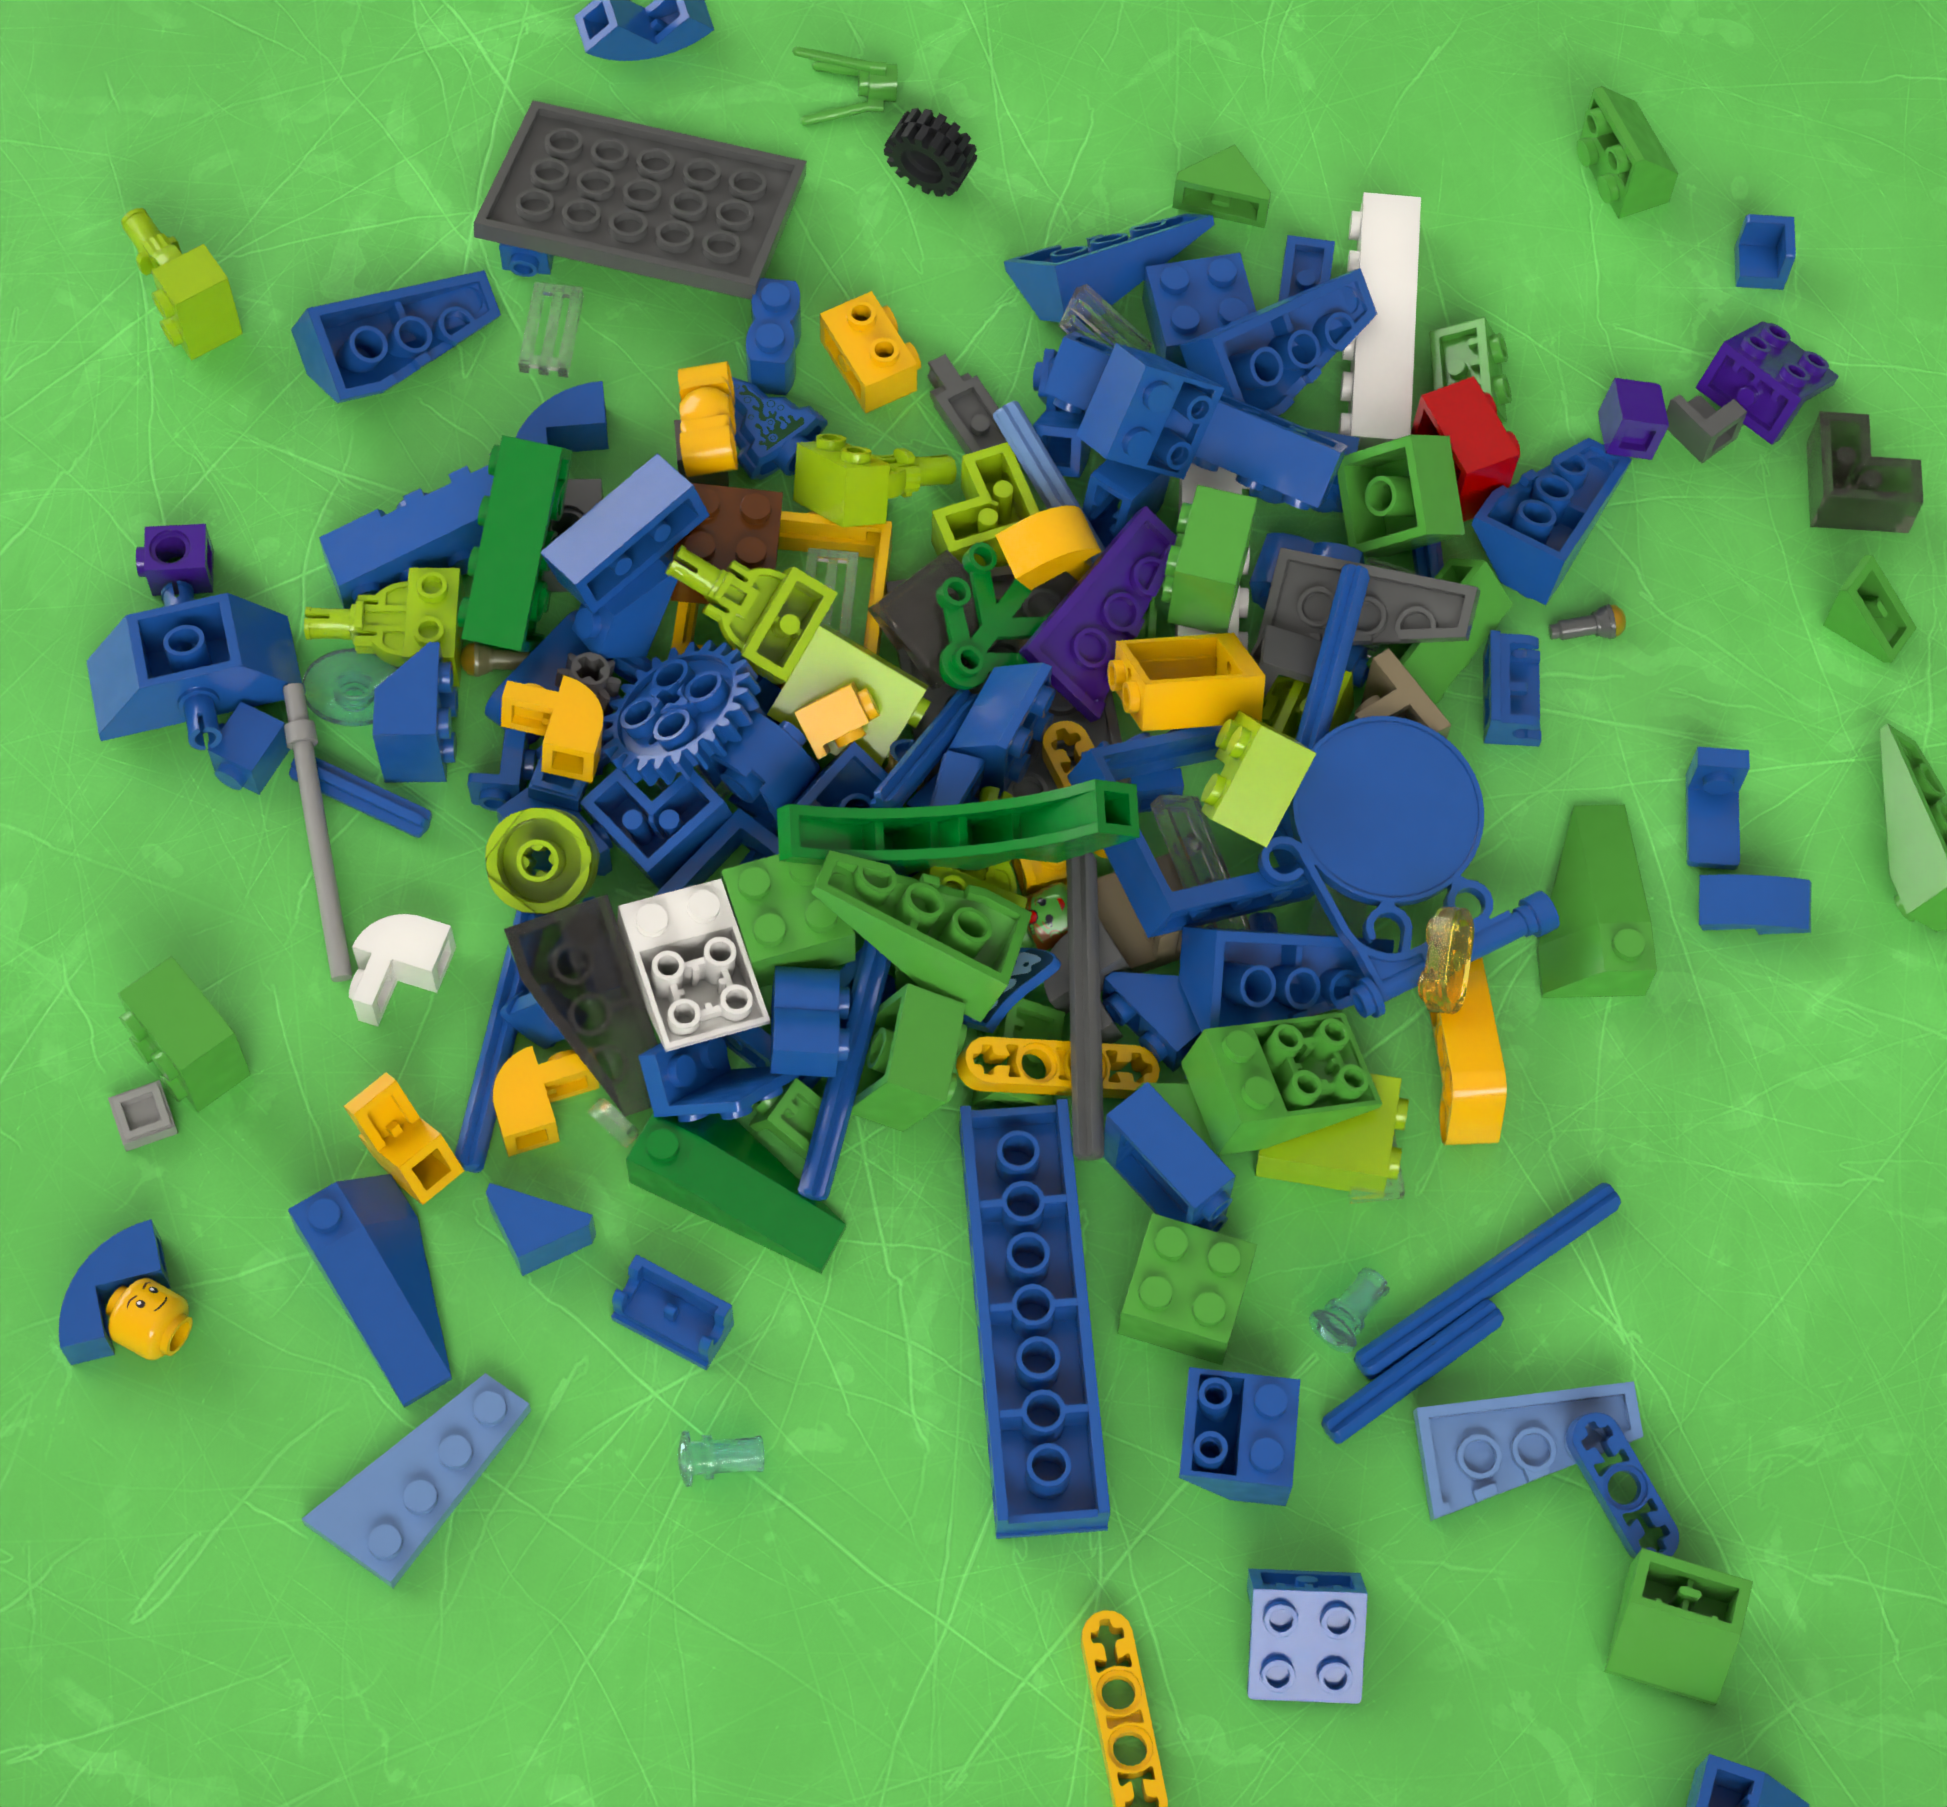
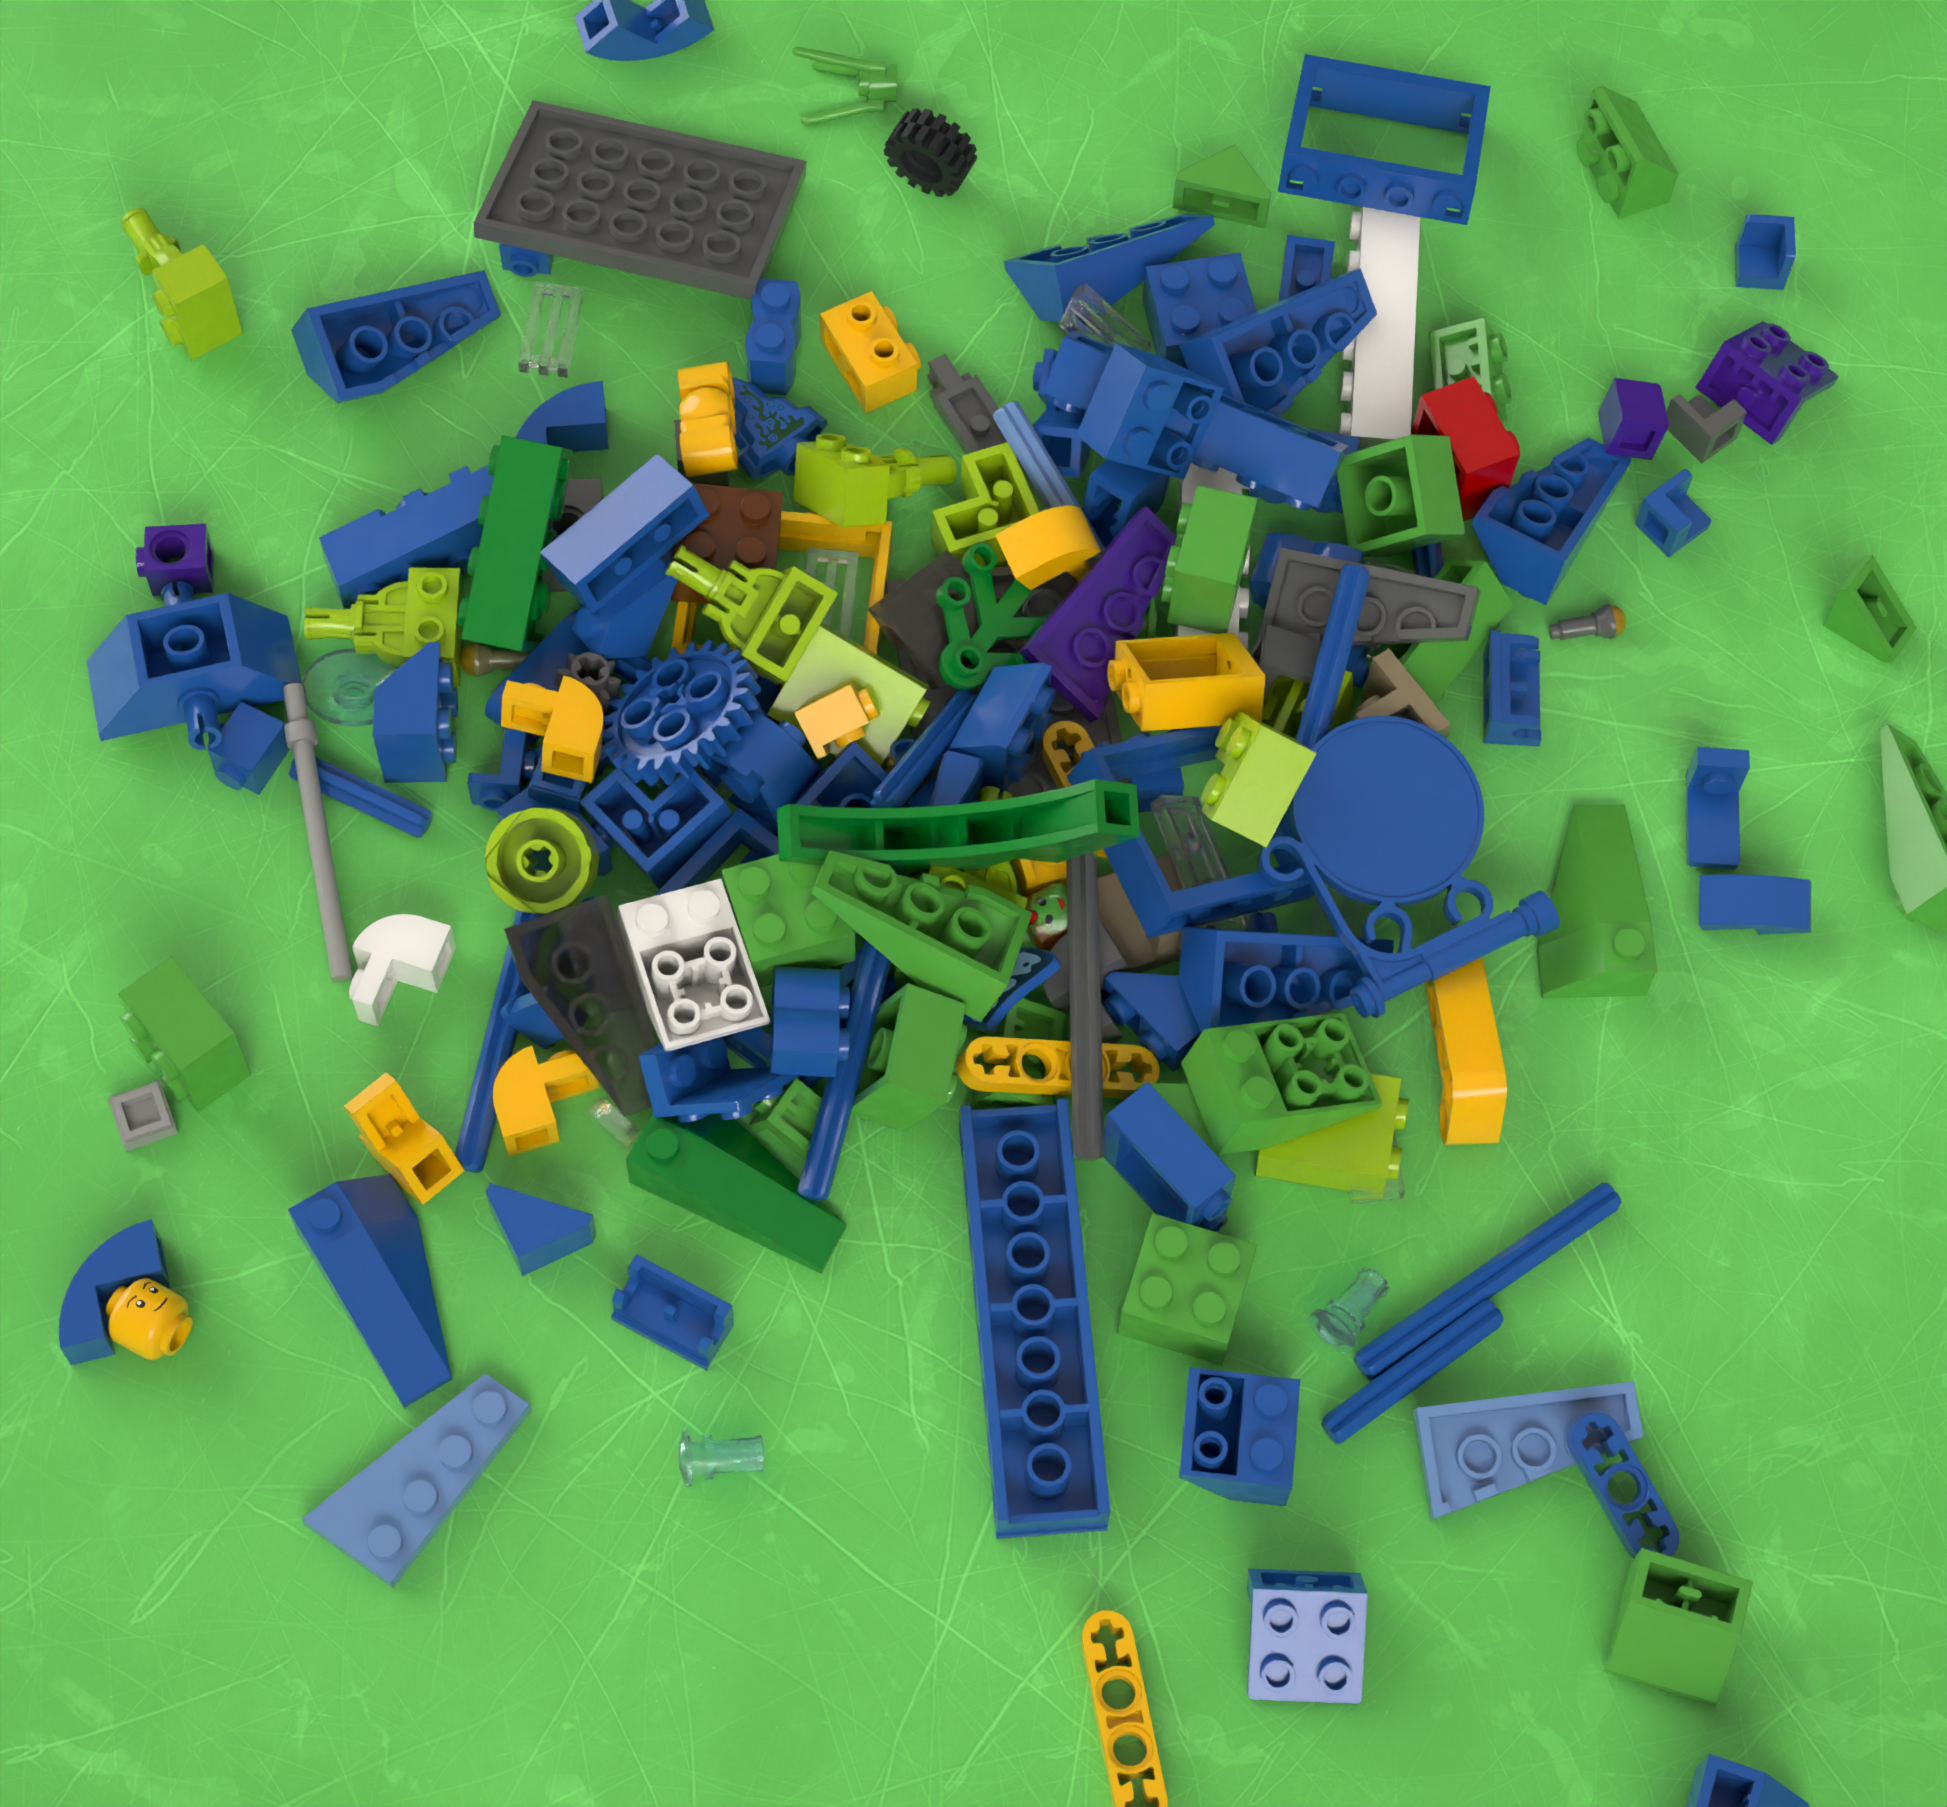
(1393, 97): none -> blue window
(1448, 960): clear yellow plate -> none
(1671, 516): none -> blue panel
(1852, 487): clear smoke brick -> none

